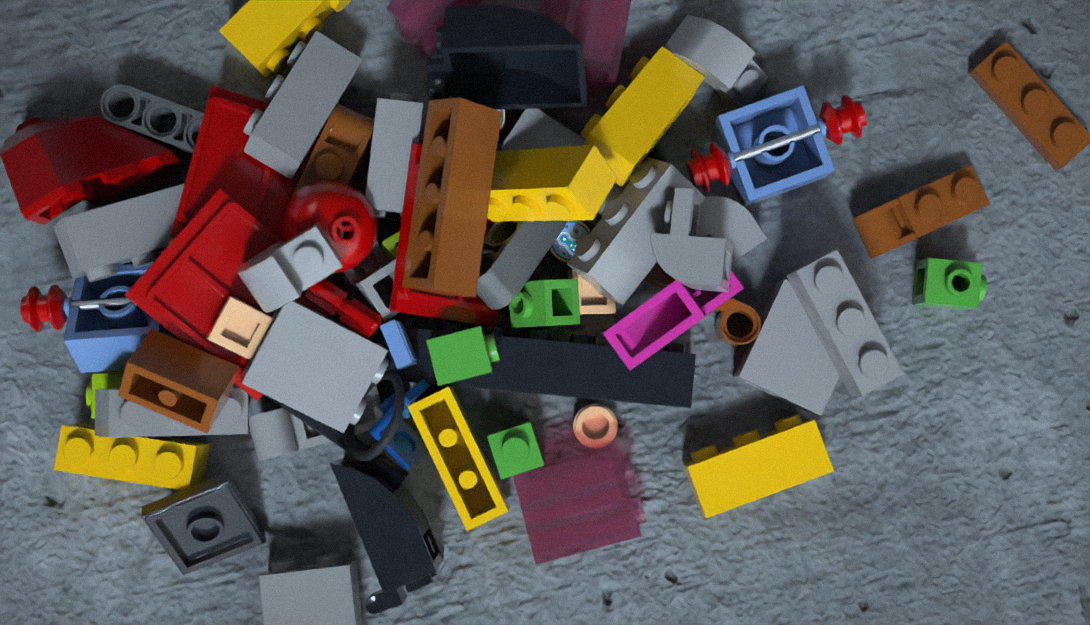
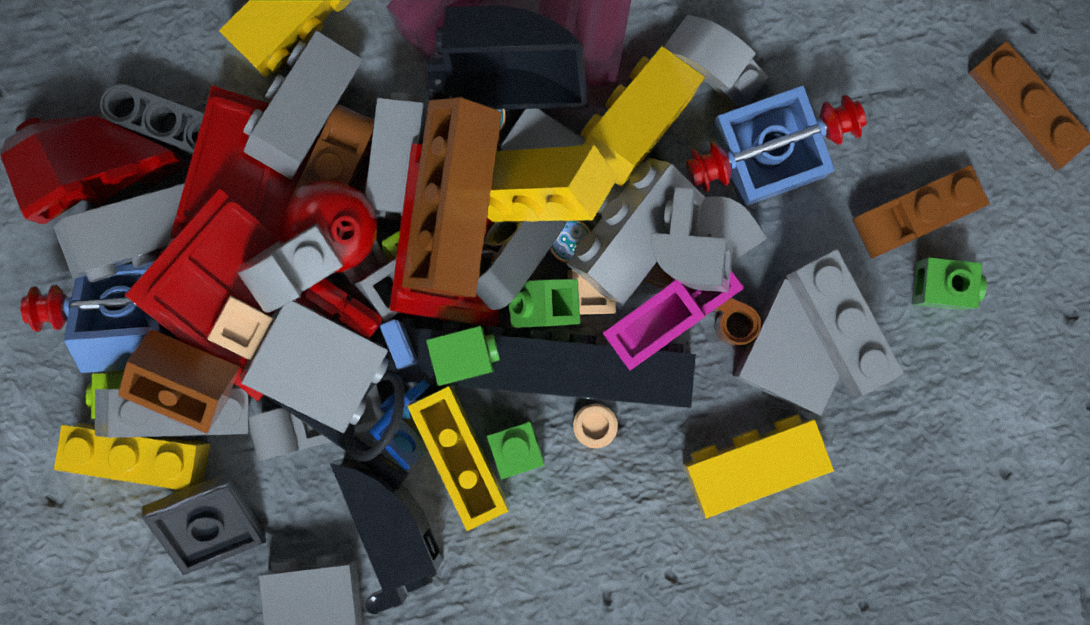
(579, 504): clear pink brick -> none

